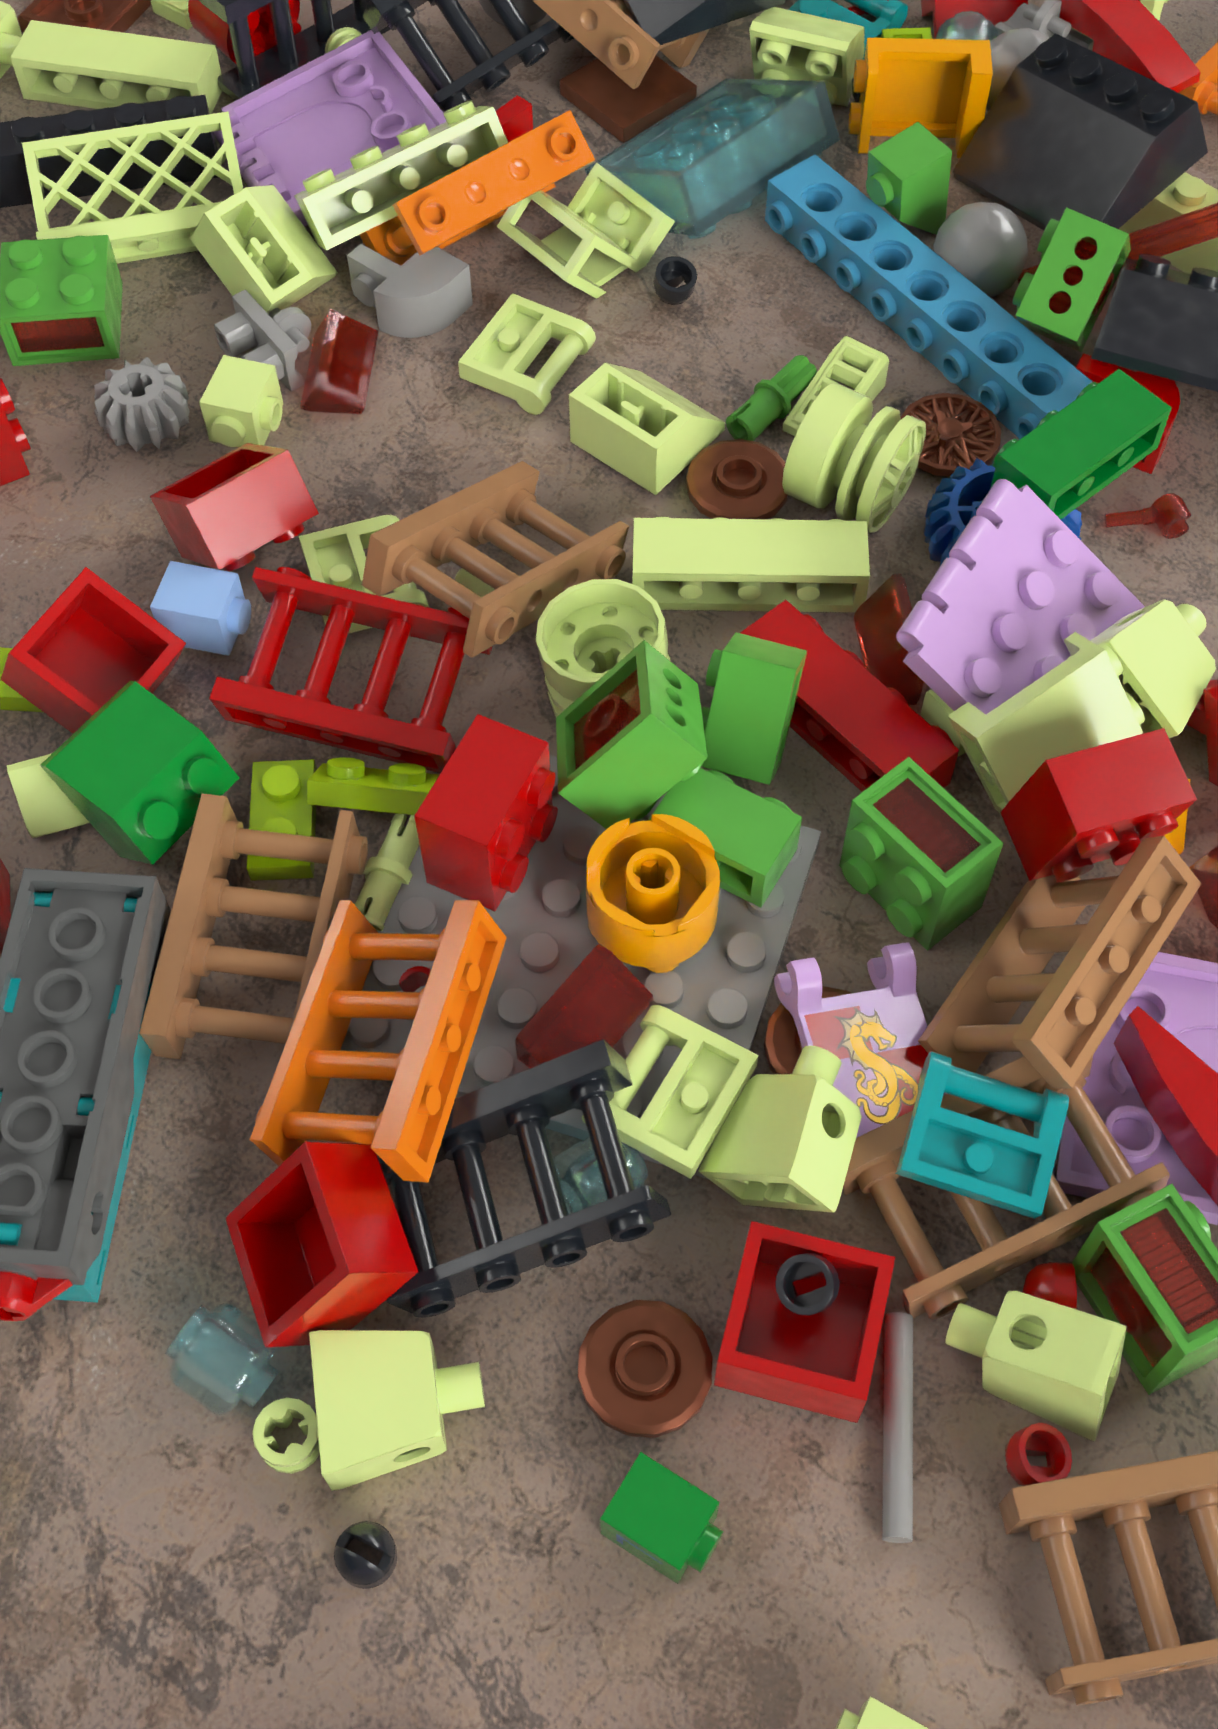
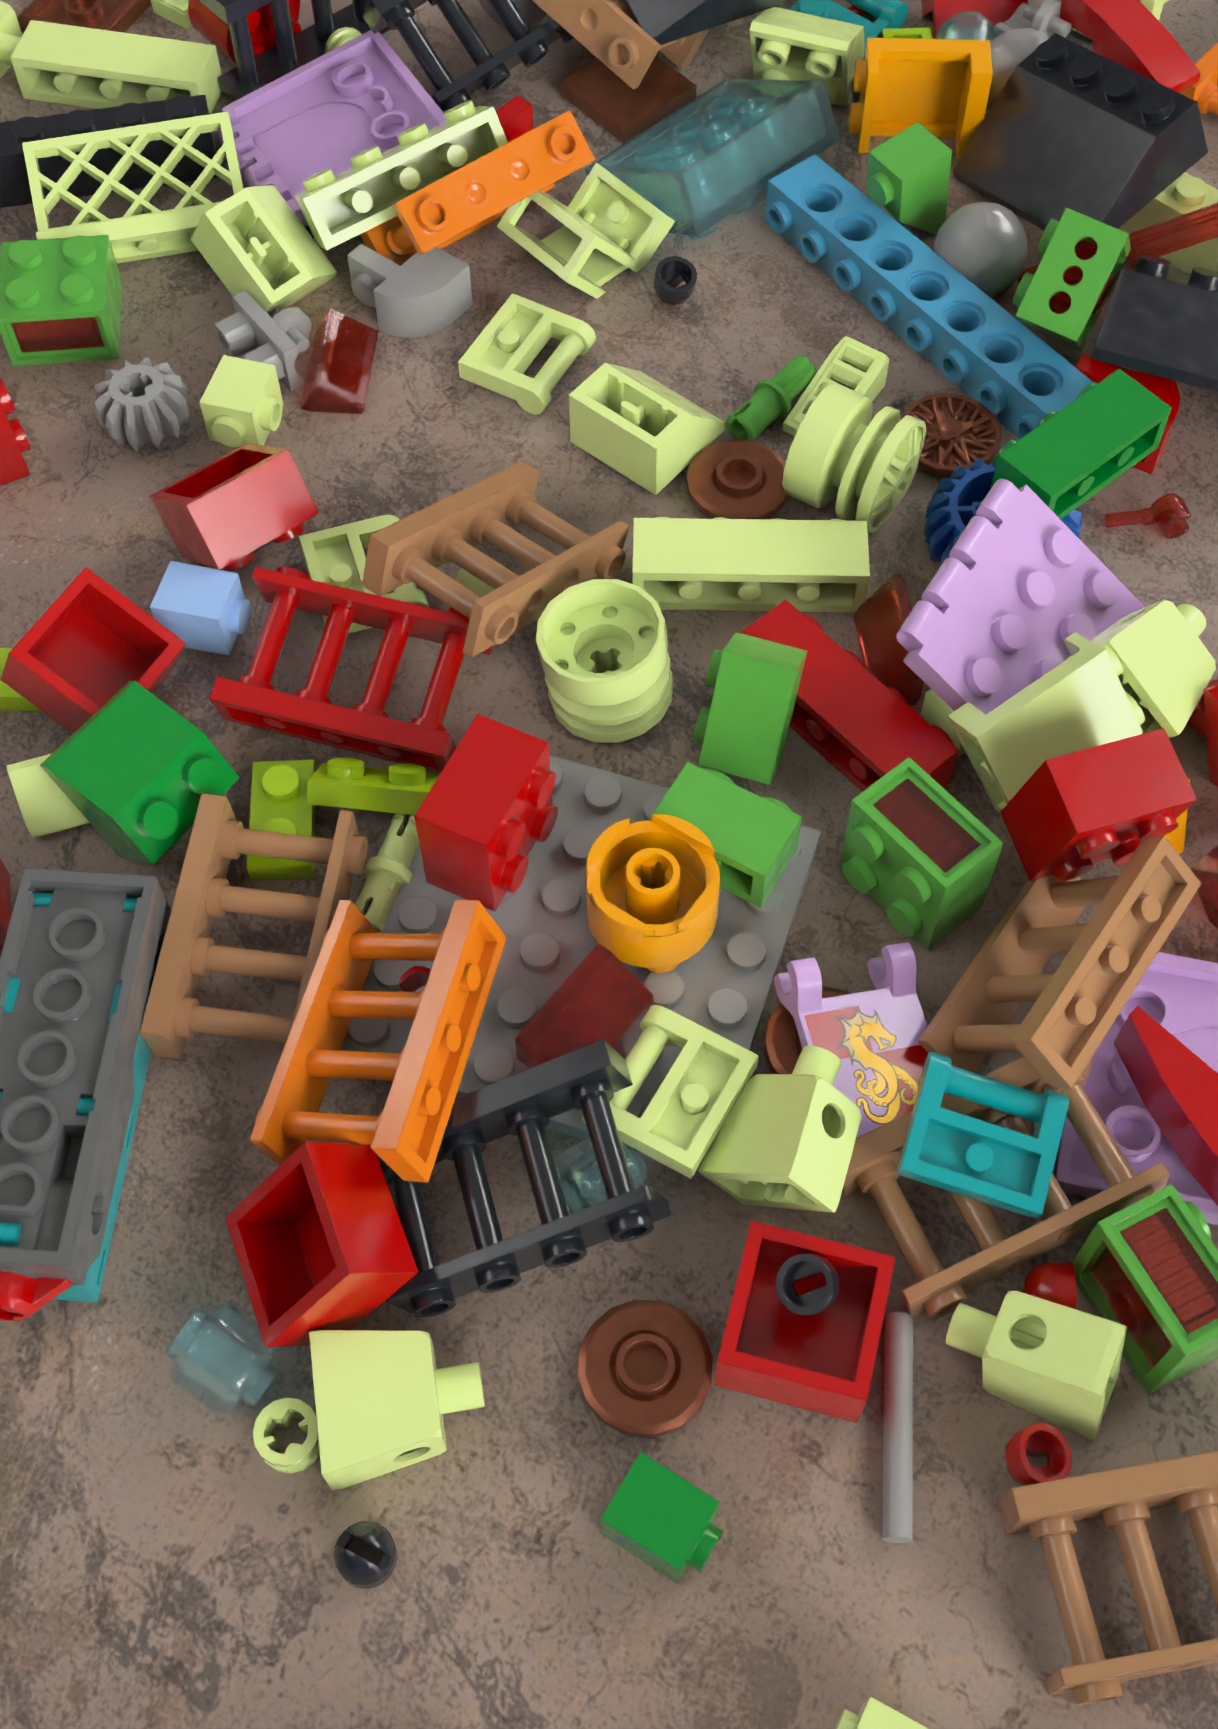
(630, 738): bright green piece -> none

